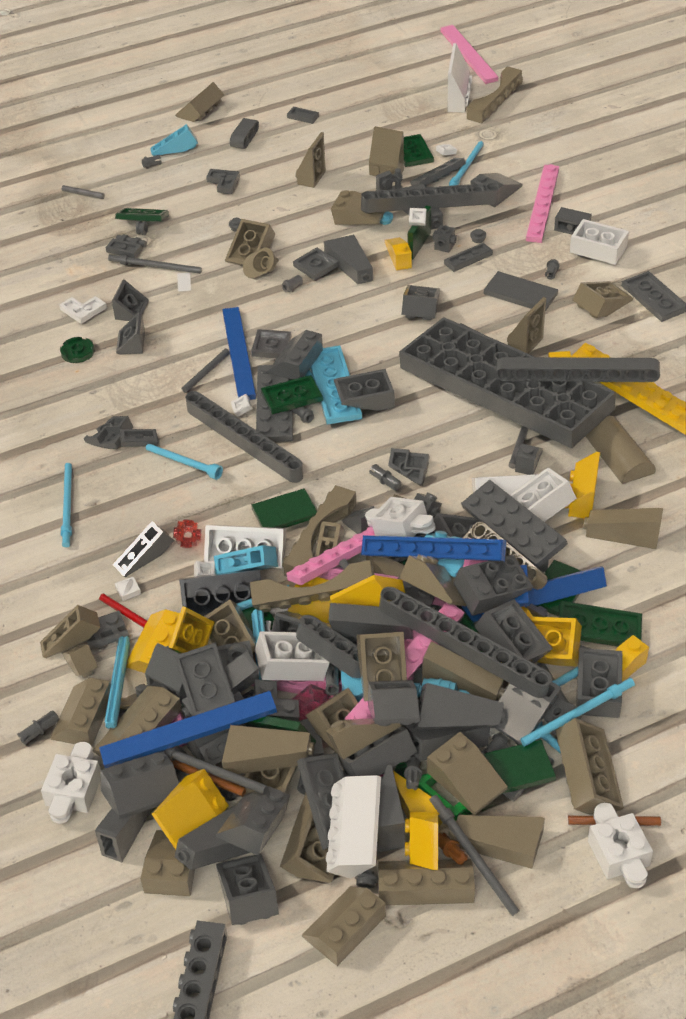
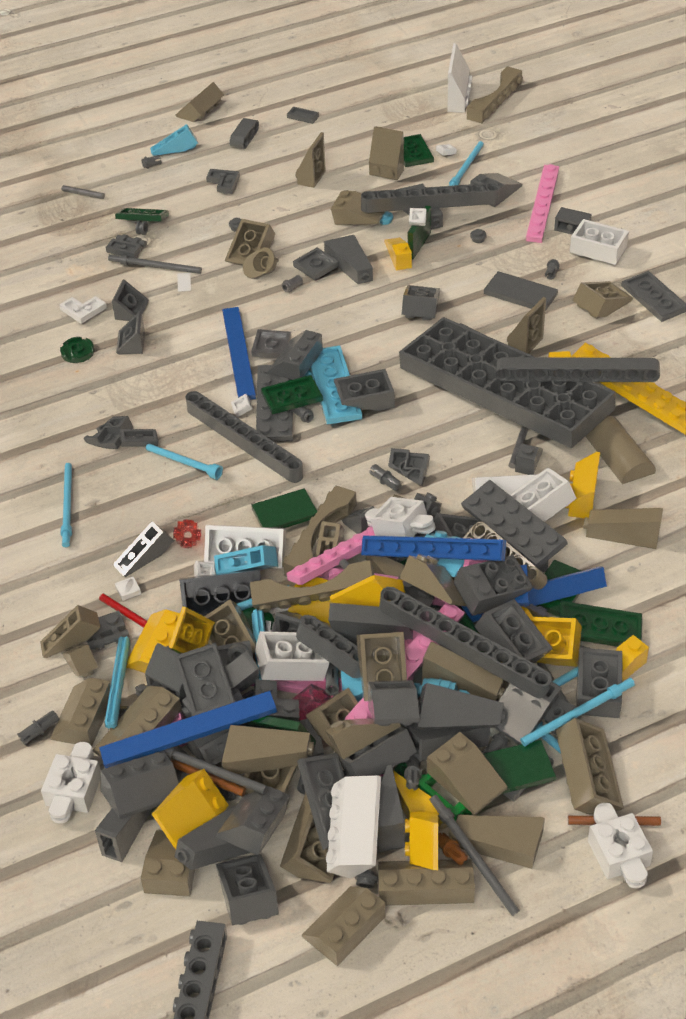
(205, 370): dark grey bar -> none
(385, 180): dark grey plate -> none
(440, 171): dark grey plate -> none
(444, 238): dark grey brick -> none
(468, 257): dark grey tile -> none
(470, 55): bright pink tile -> none

